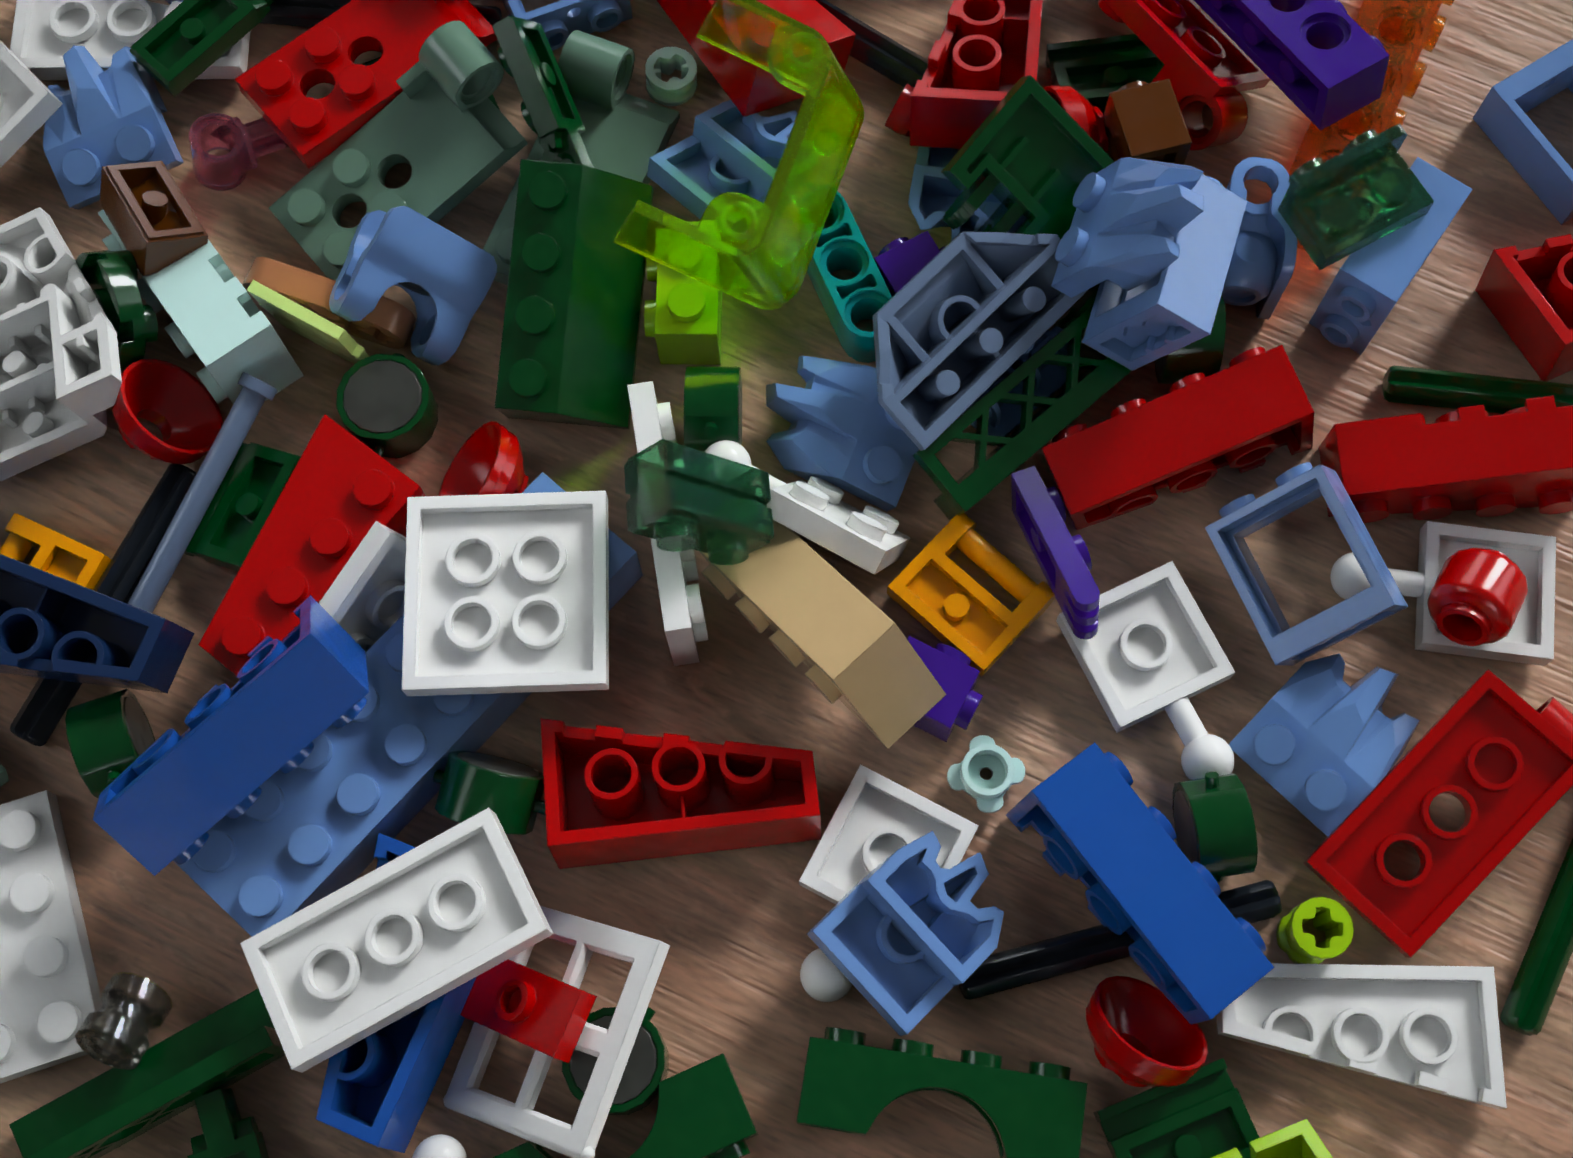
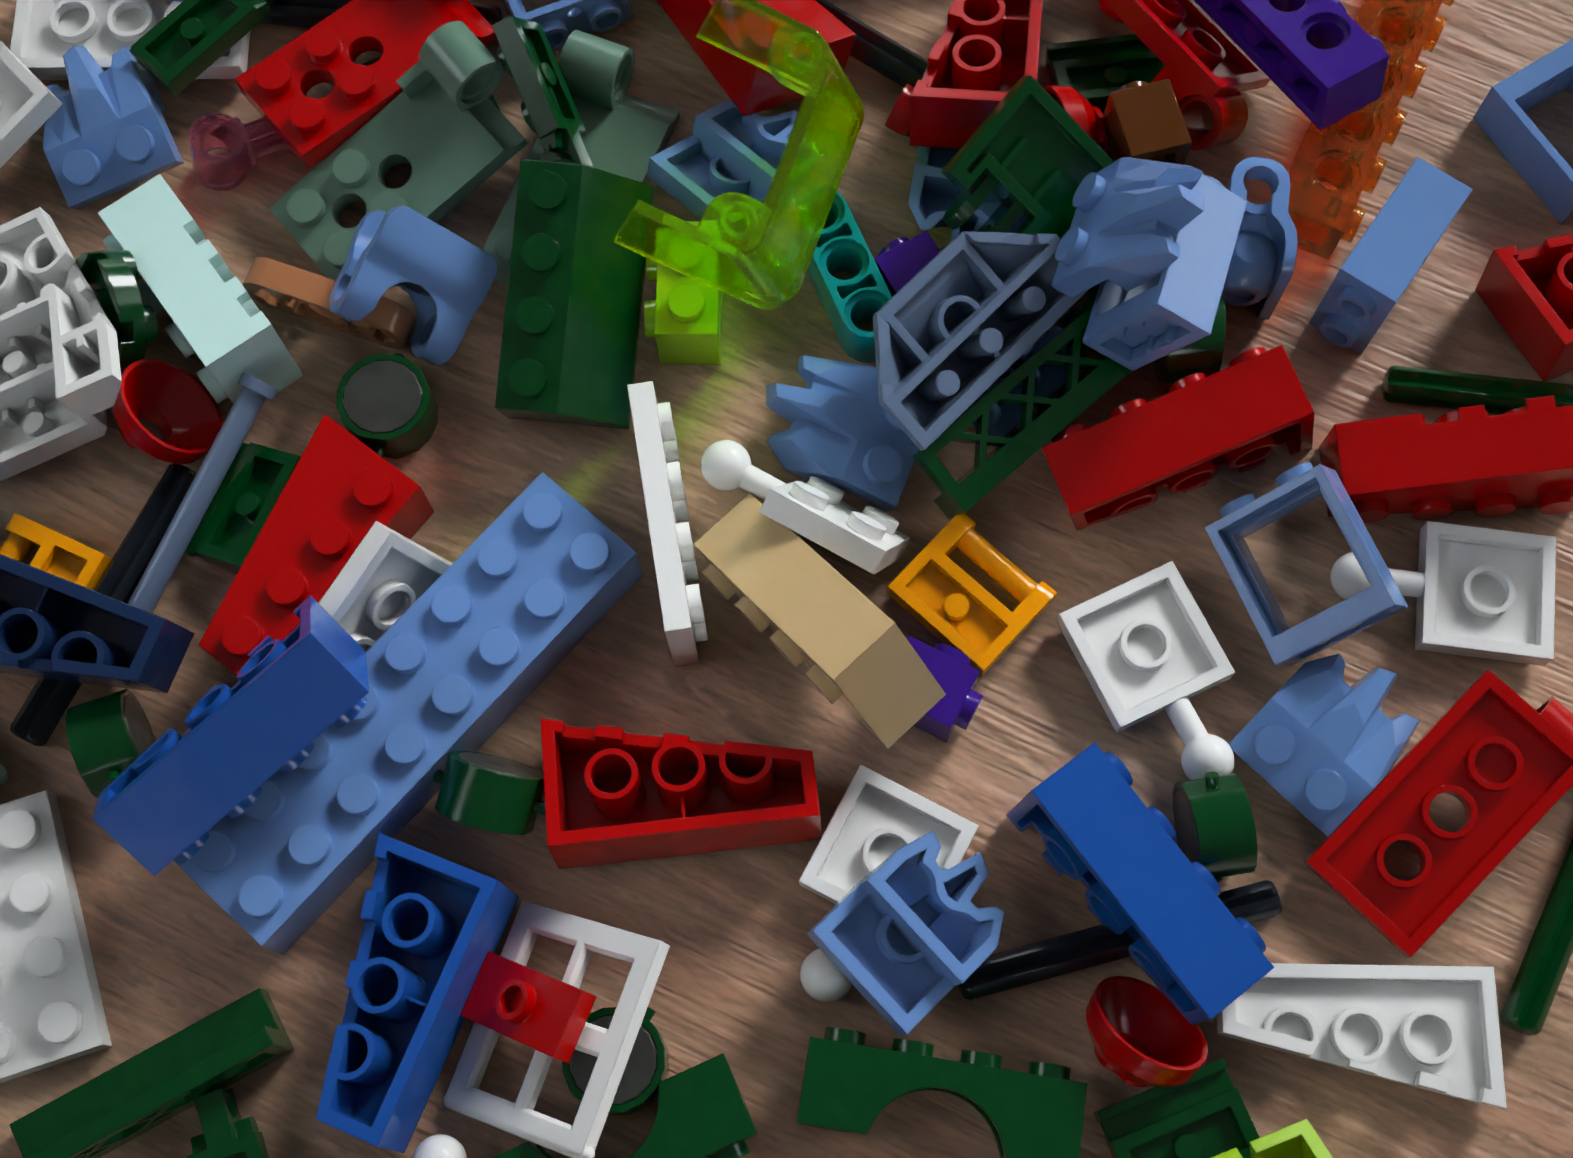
(121, 1026): clear smoke wheel -> none
(150, 214): reddish brown slope -> none
(308, 323): yellowish green piece -> none
(395, 940): white plate -> none
(486, 464): red piece -> none
(506, 594): white plate -> none
(676, 90): light aqua bush -> none
(698, 502): clear green brick -> none
(712, 406): dark green piece -> none
(1004, 769): light aqua plate -> none
(1060, 556): dark purple hinge -> none
(1328, 917): lime bush -> none
(1353, 197): clear green bracket -> none
(1477, 596): red head -> none

